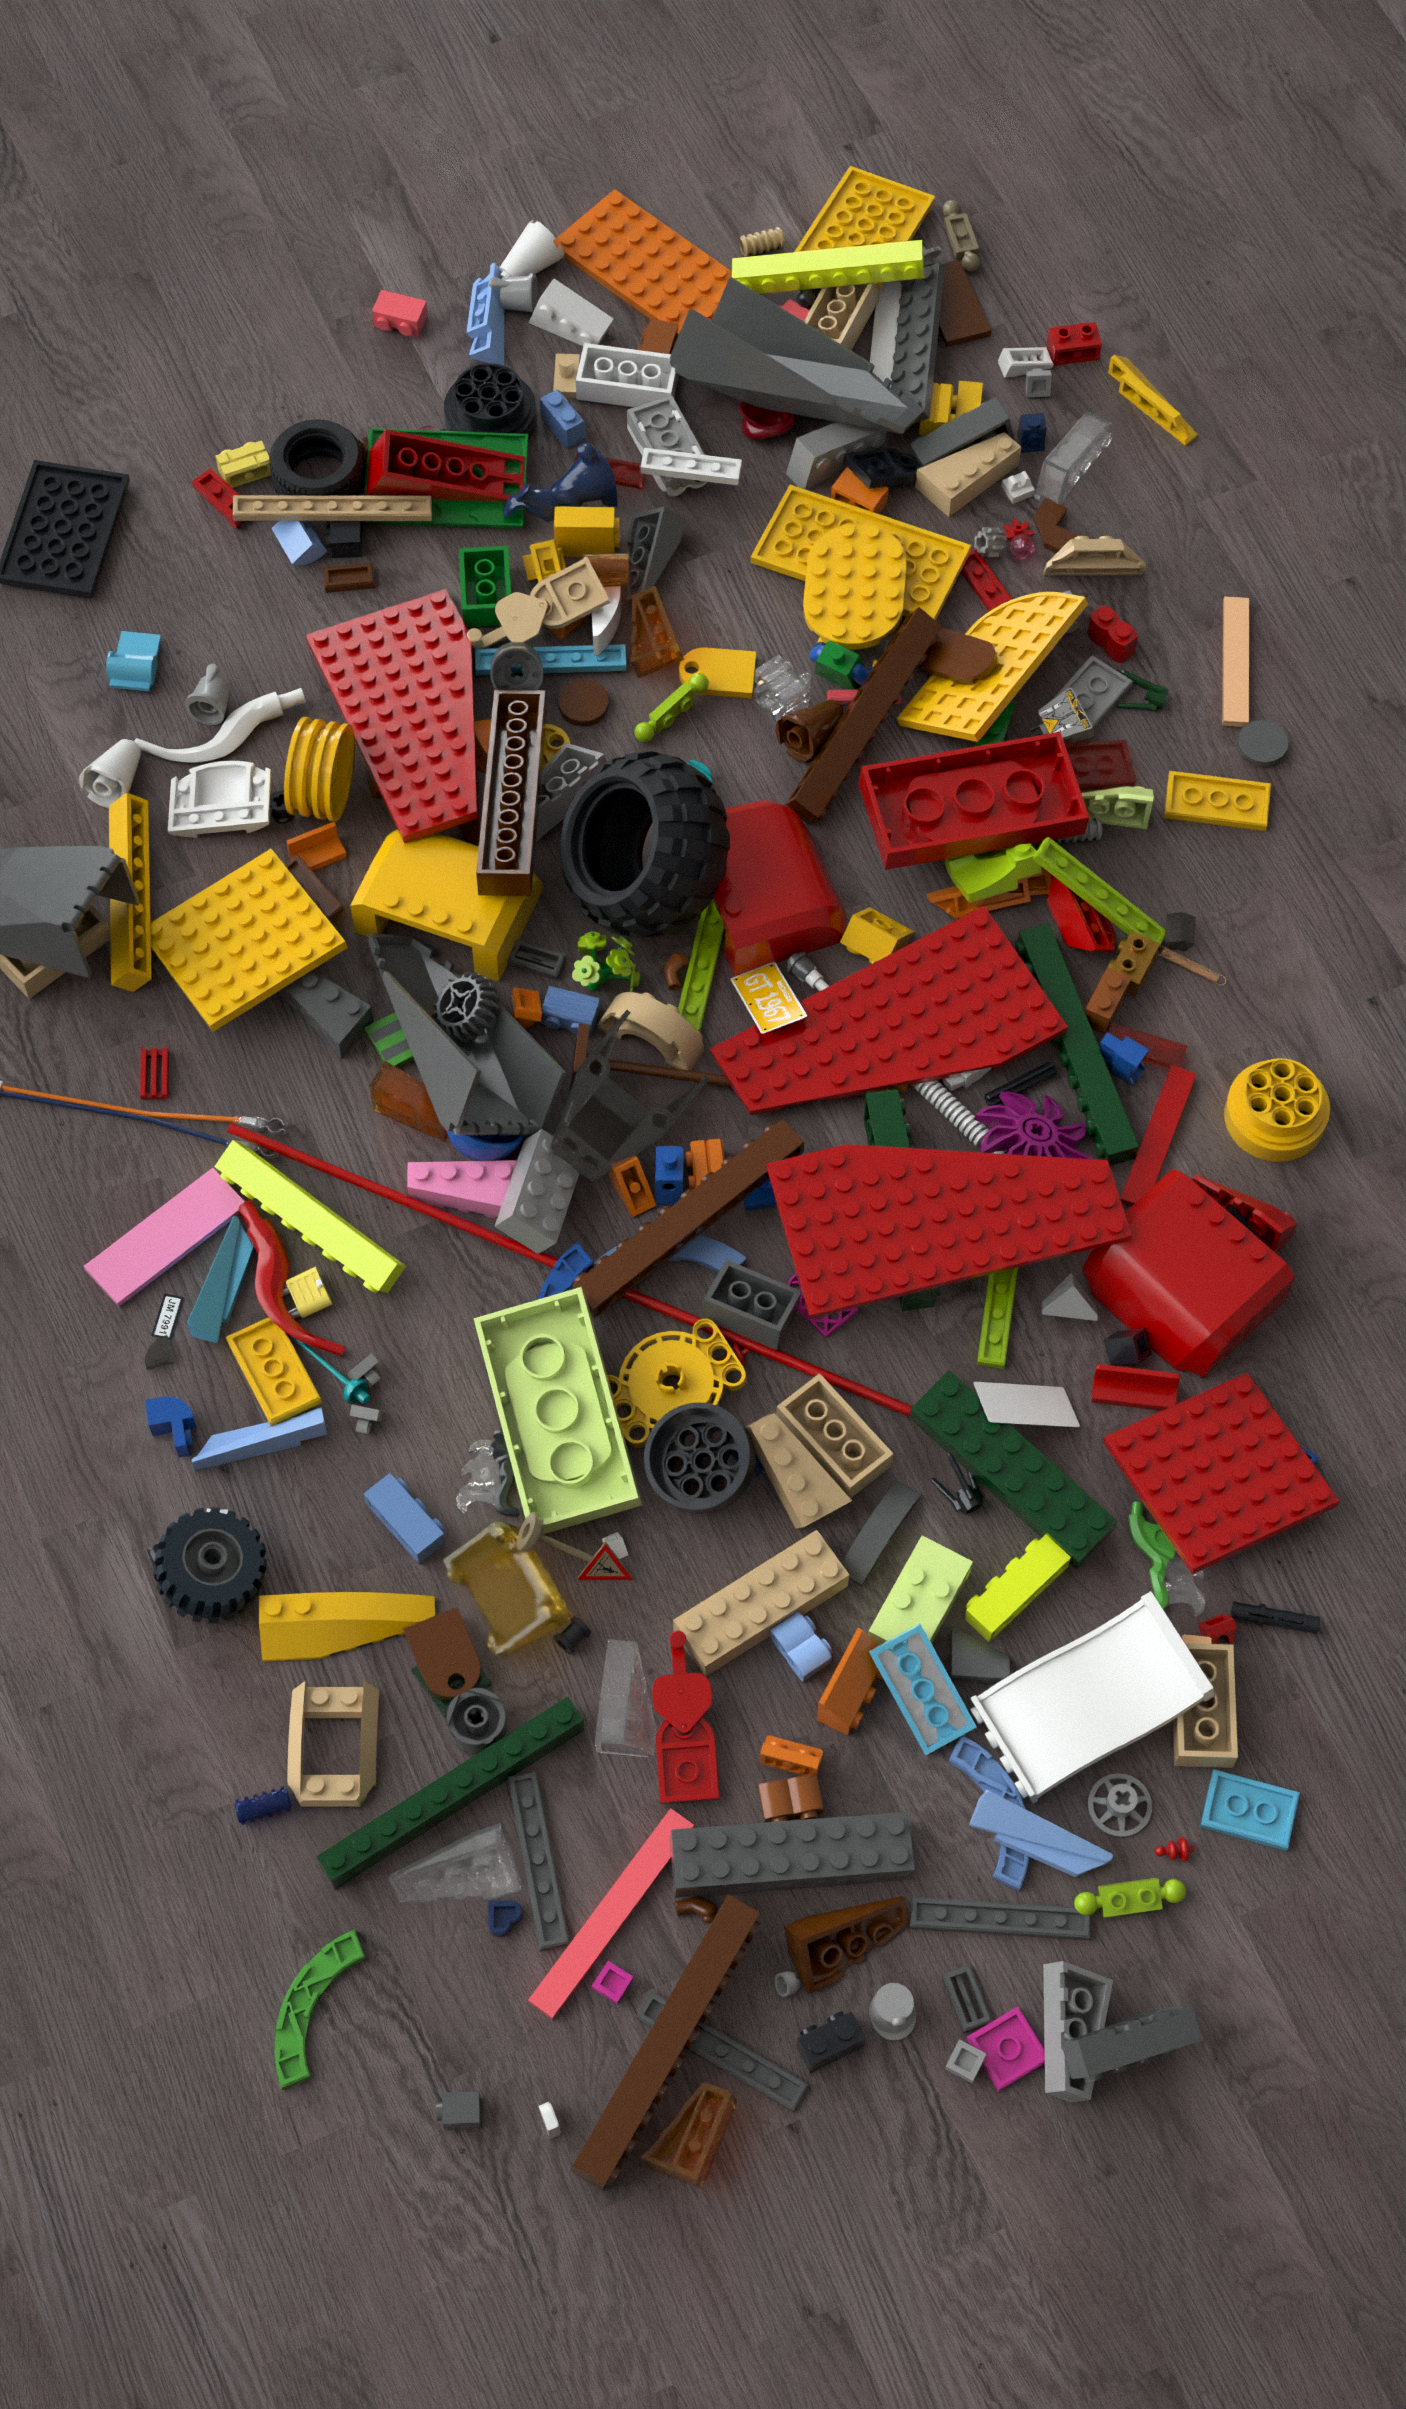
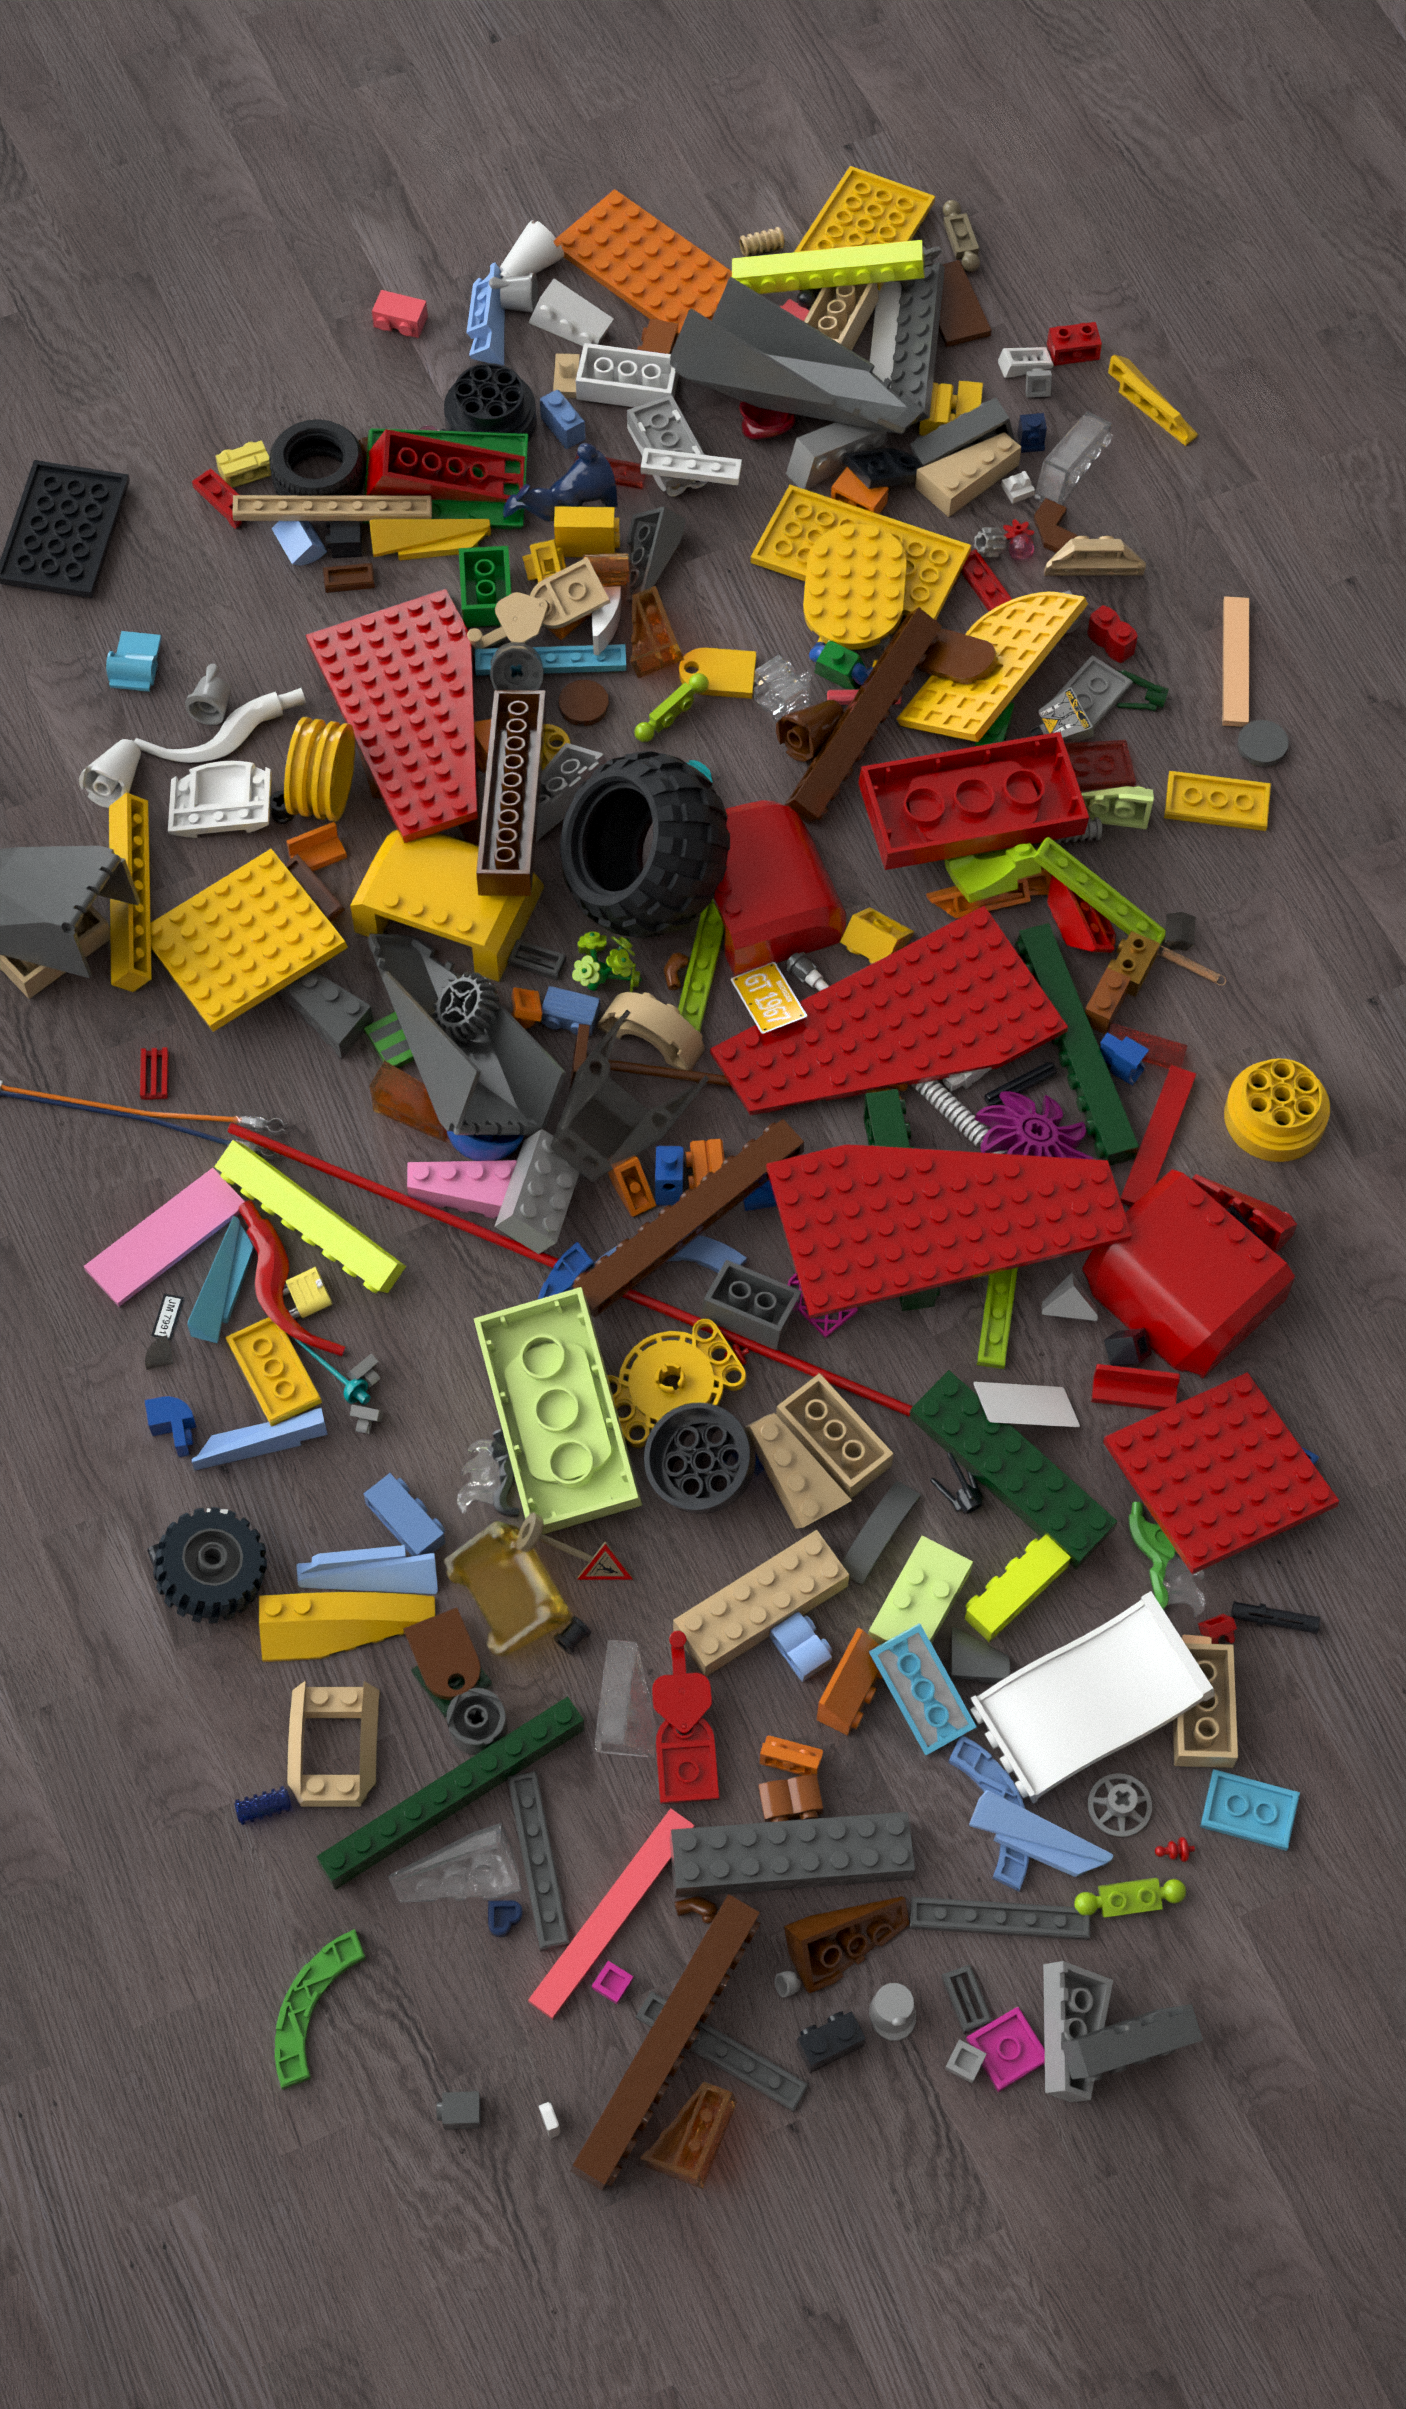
(371, 1570): none -> light blue wedge
(426, 536): none -> yellow wedge
(617, 1544): white piece -> none

